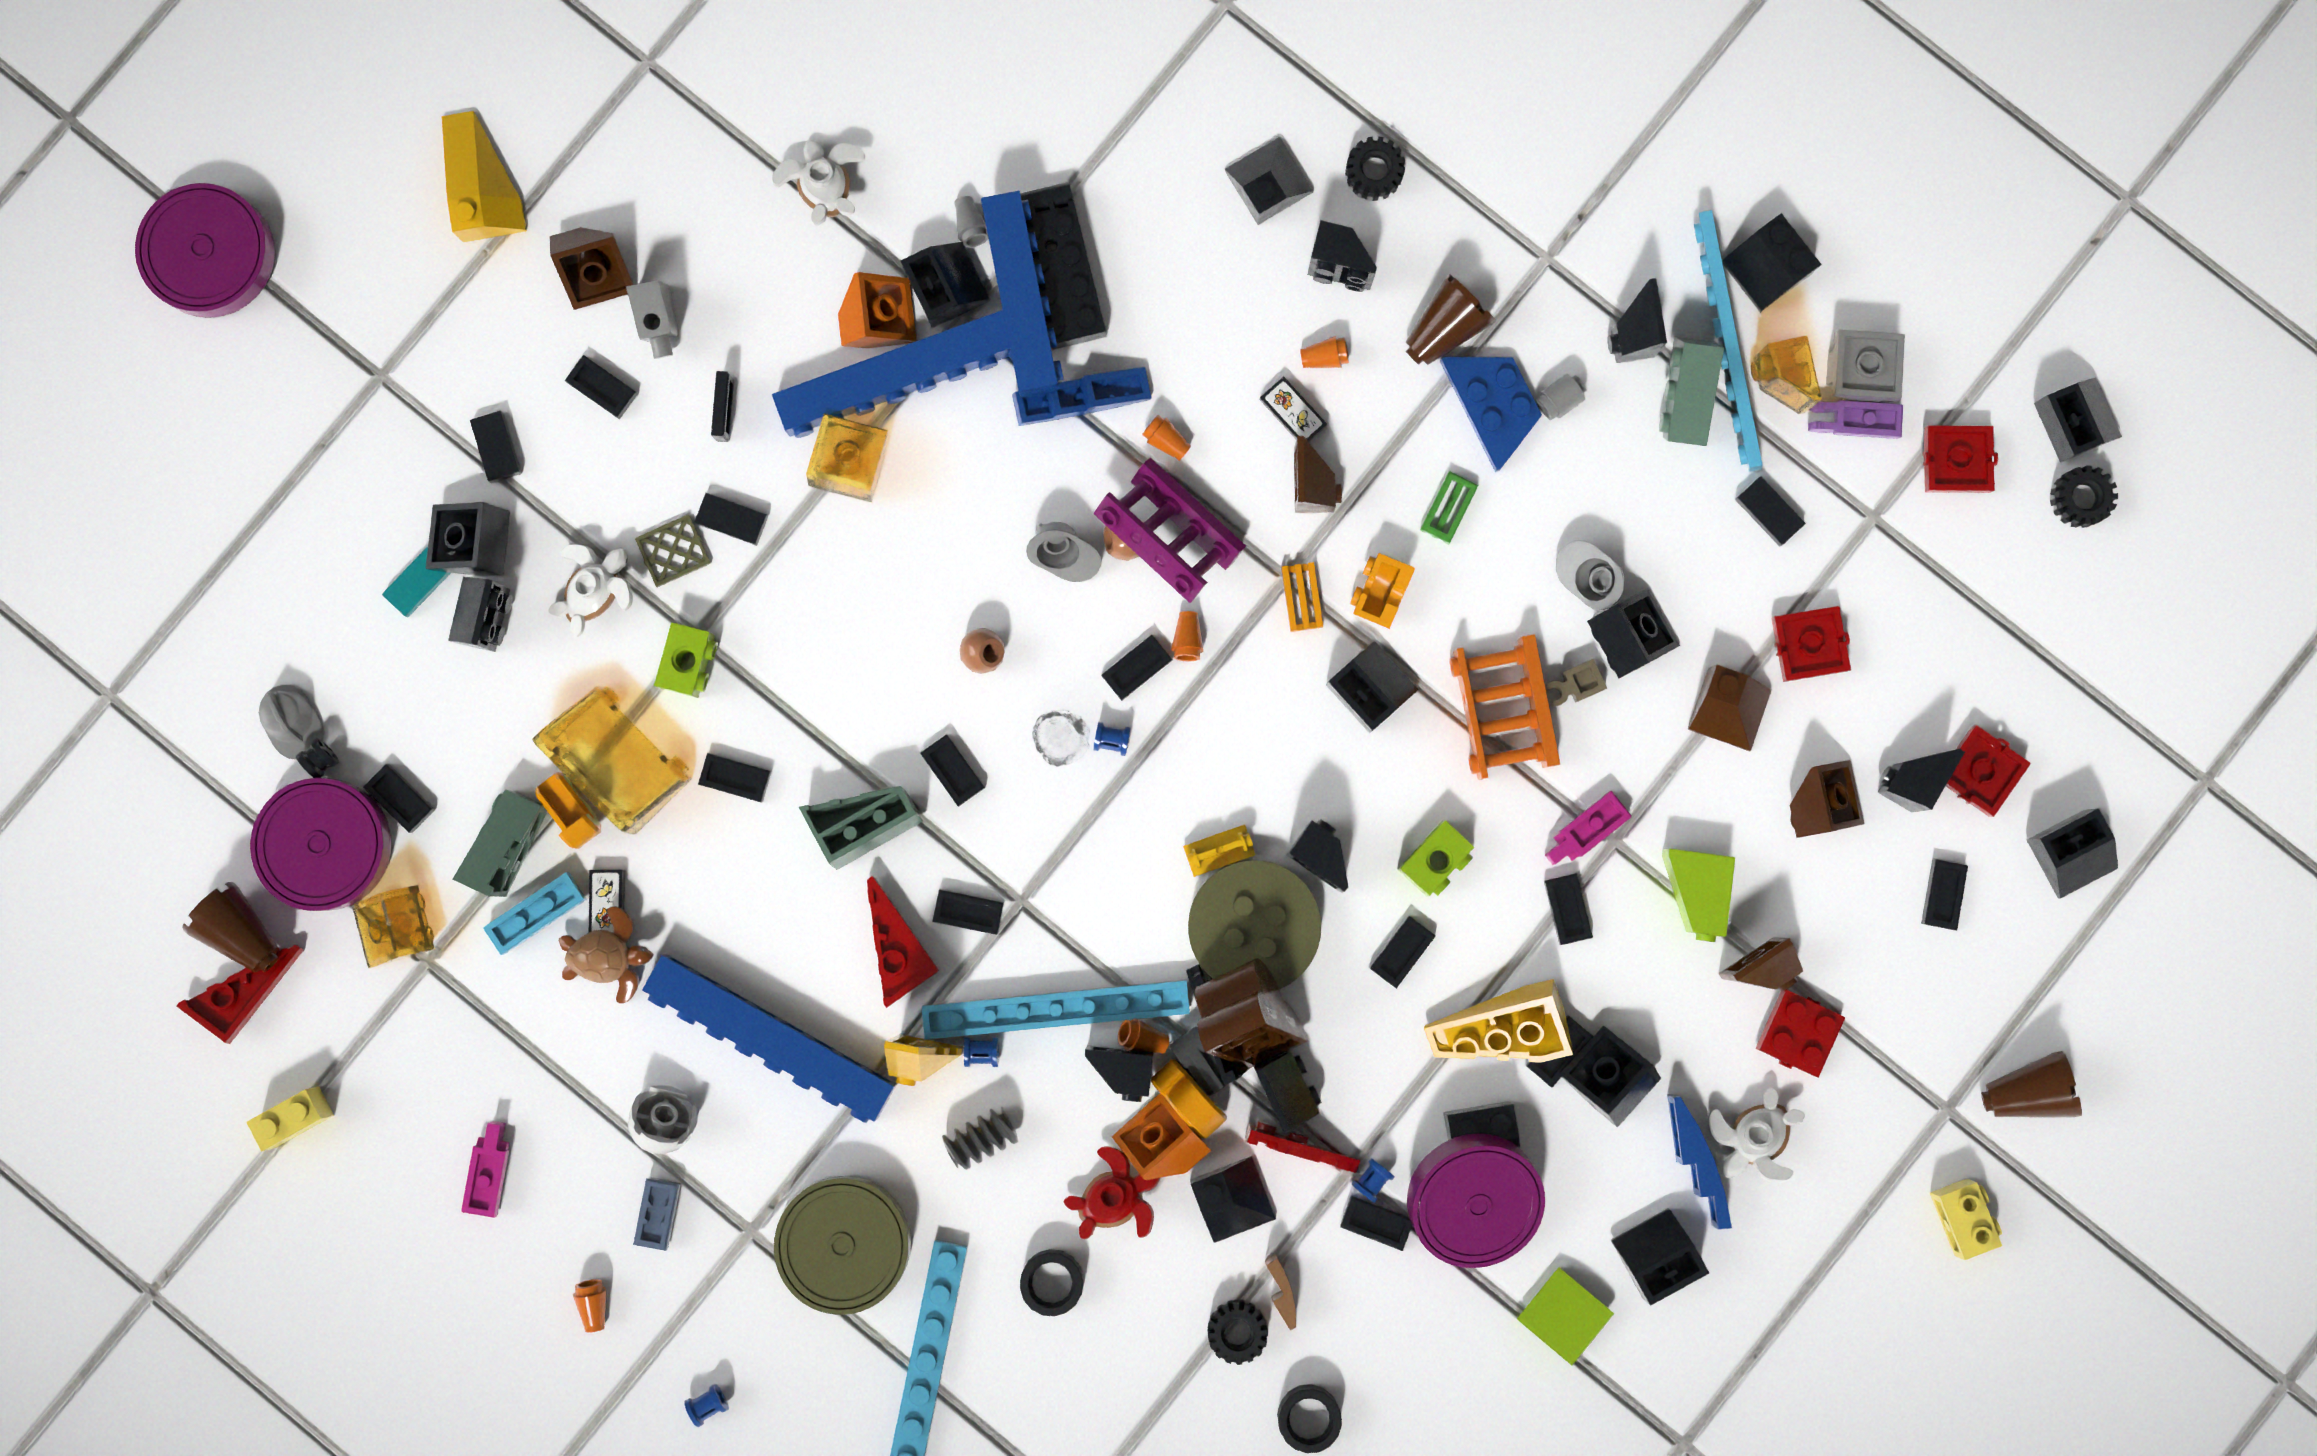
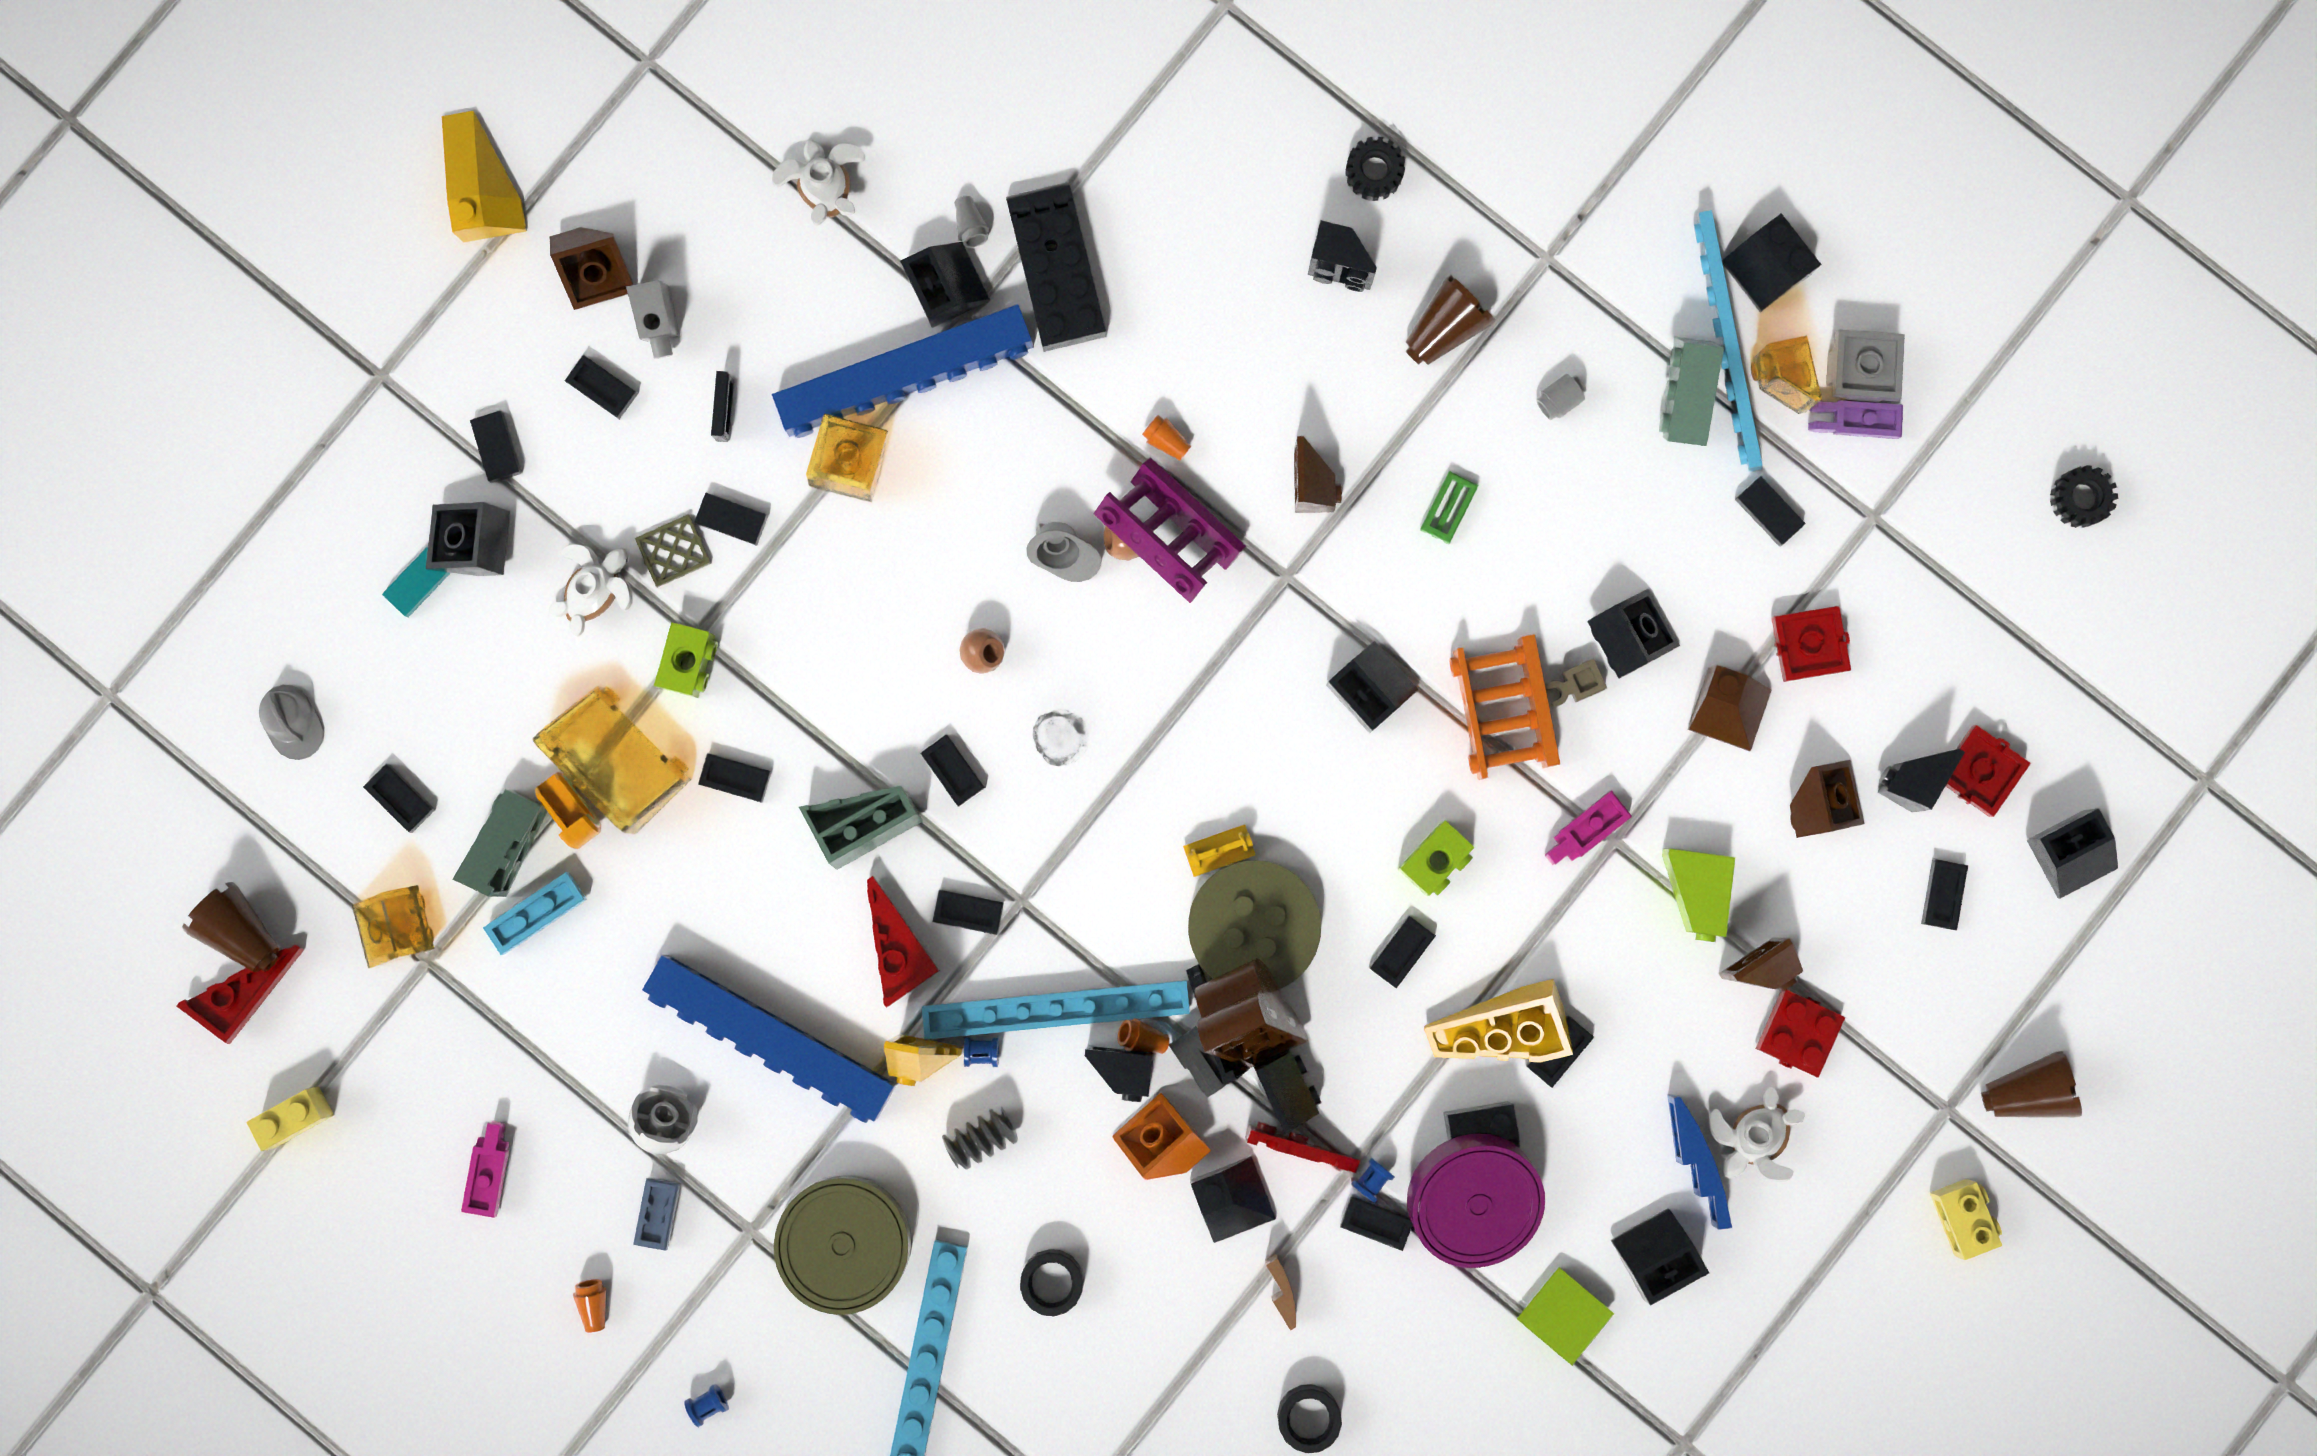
(204, 250): magenta brick -> none
(317, 758): black wheel -> none
(320, 844): magenta brick -> none
(480, 614): black slope -> none
(605, 891): tile -> none
(605, 956): animal -> none
(877, 312): orange slope -> none
(1020, 294): blue brick -> none
(1084, 396): blue slope -> none
(1111, 739): blue bush -> none
(1114, 1198): red animal -> none
(1136, 667): black tile -> none
(1187, 637): orange cone -> none
(1188, 1099): light orange animal -> none
(1247, 1350): black tyre -> none
(1268, 180): black slope -> none
(1293, 410): tile -> none
(1298, 569): light orange tile -> none
(1321, 854): black slope -> none
(1325, 354): orange cone -> none
(1382, 590): light orange cylinder -> none
(1494, 402): blue wing -> none
(1568, 909): black tile -> none
(1590, 574): light grey piece -> none
(1610, 1076): black slope -> none
(1640, 329): black slope -> none
(1959, 459): red plate -> none
(2077, 419): black slope -> none

